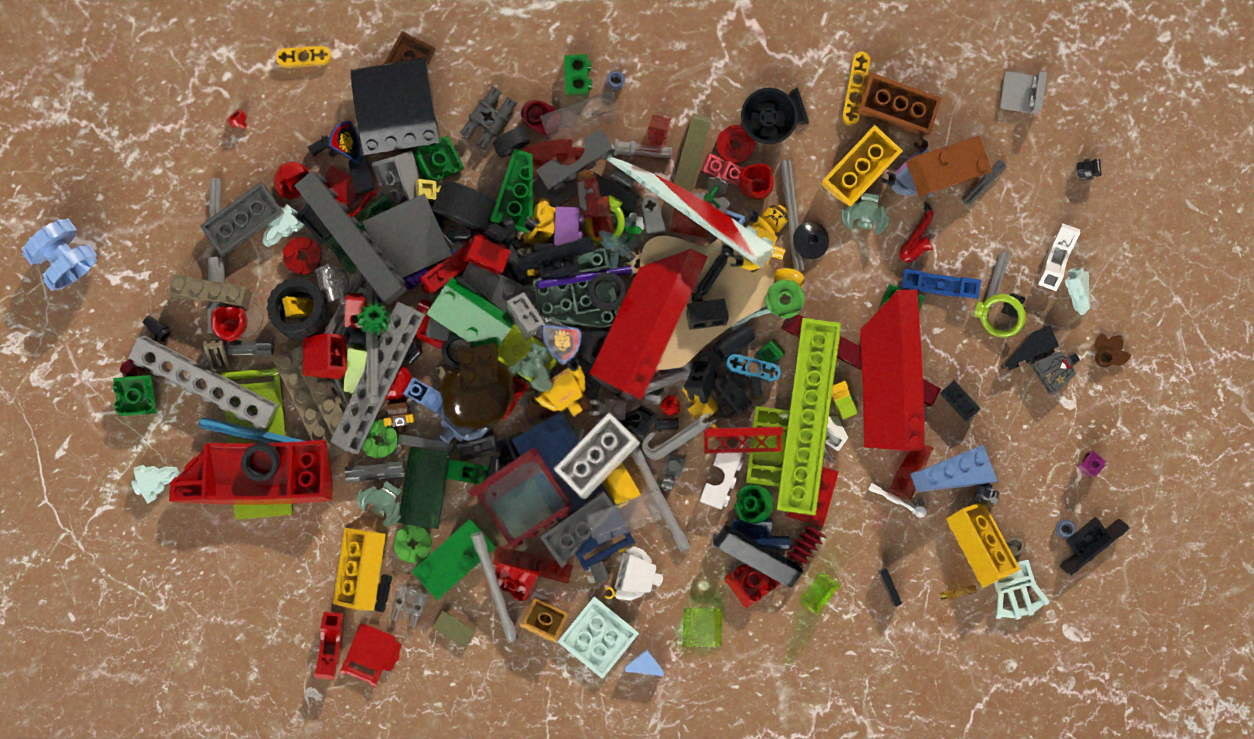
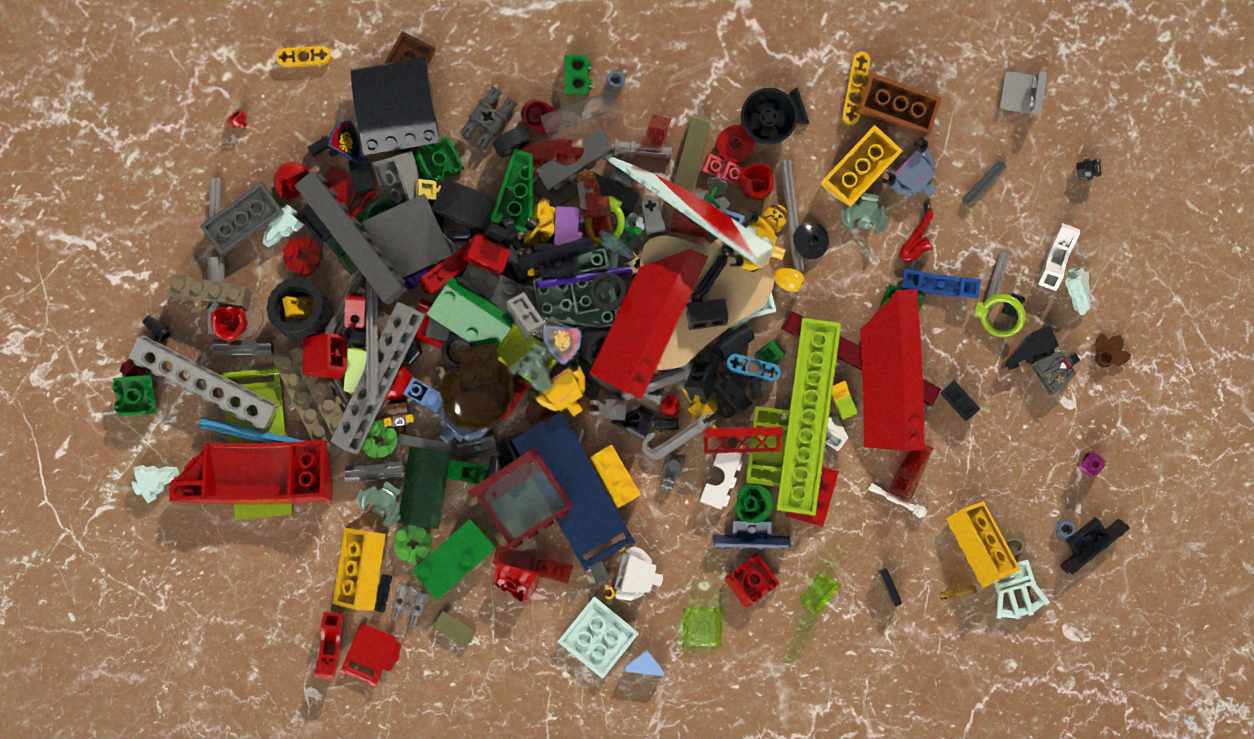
(53, 245): light blue piece -> none
(207, 346): dark tan tile -> none
(250, 471): black tyre -> none
(333, 282): clear piece -> none
(368, 313): green gear -> none
(481, 549): light grey piece -> none
(544, 619): pearl gold slope -> none
(570, 532): dark grey wing -> none
(597, 456): white brick -> none
(626, 513): clear windscreen -> none
(678, 535): light grey piece -> none
(758, 556): beam -> none
(789, 288): bright green plate -> none
(805, 546): dark red piece -> none
(948, 166): dark orange brick -> none
(961, 470): medium blue wedge -> none
(985, 493): black piece -> none

